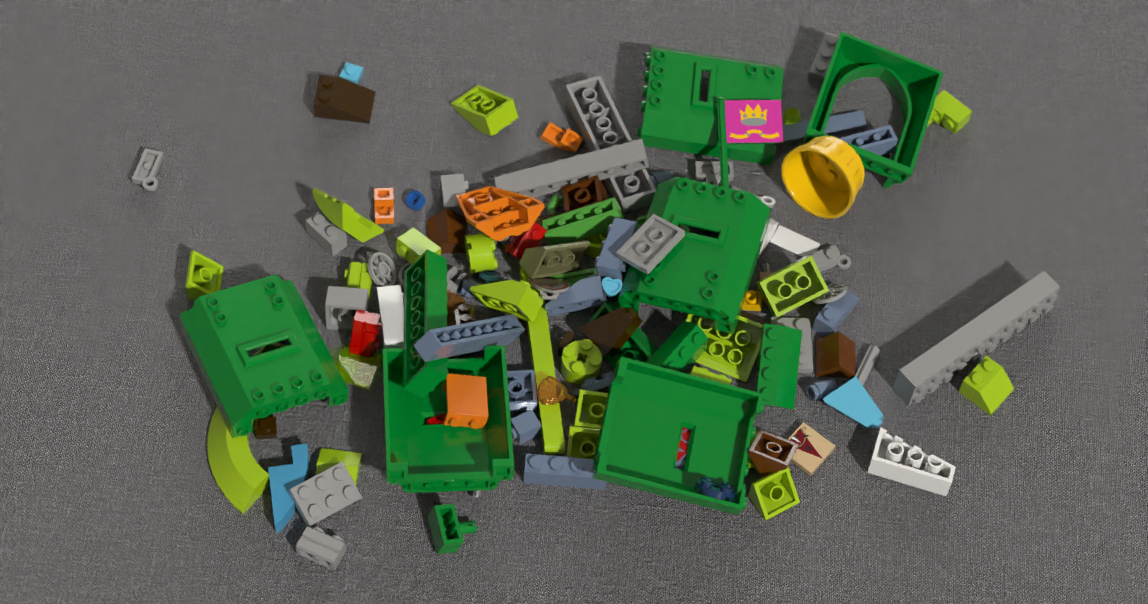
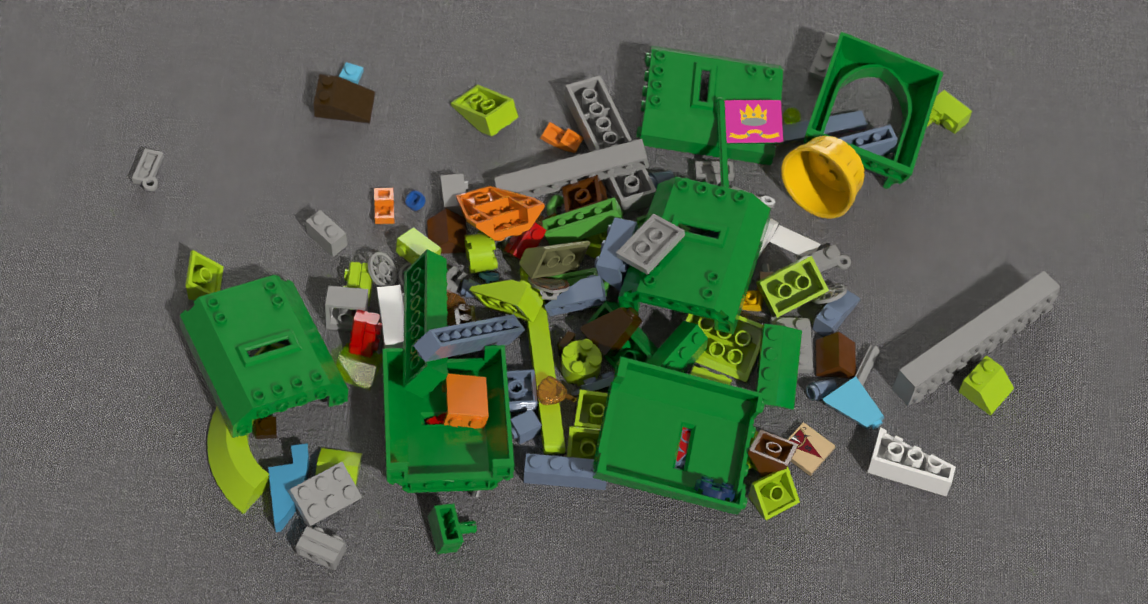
(345, 217): lime wedge -> none
(611, 286): medium azure piece -> none

